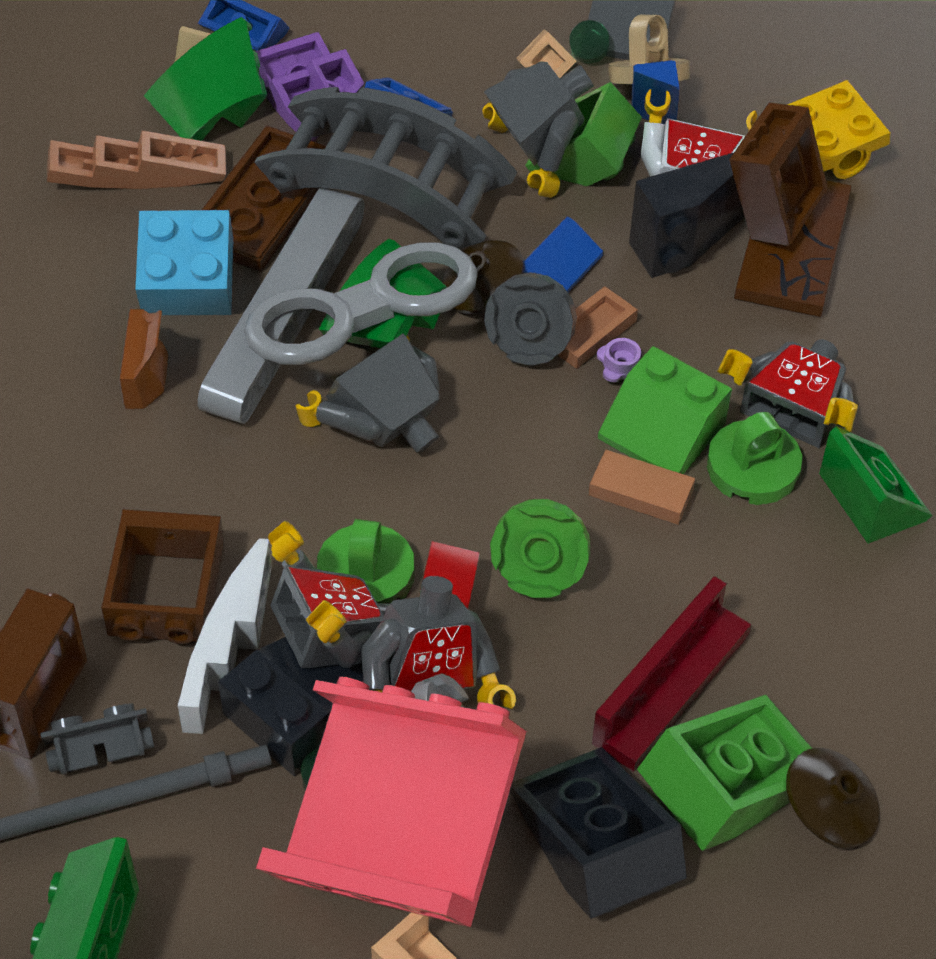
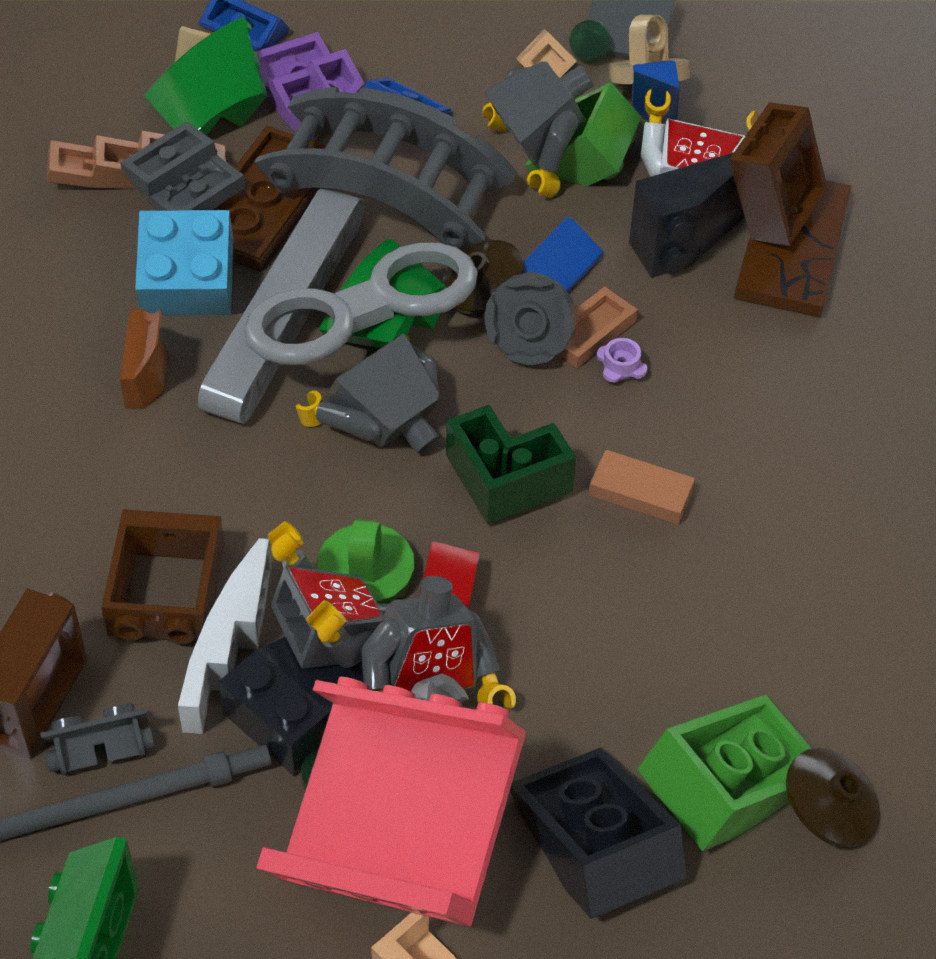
(182, 172): none -> dark grey slope
(508, 472): none -> dark green brick
(540, 548): bright green tile -> none
(665, 412): bright green slope -> none
(669, 677): dark red fence -> none
(754, 460): bright green tile -> none
(797, 387): torso -> none
(844, 129): yellow plate -> none
(870, 486): green slope -> none

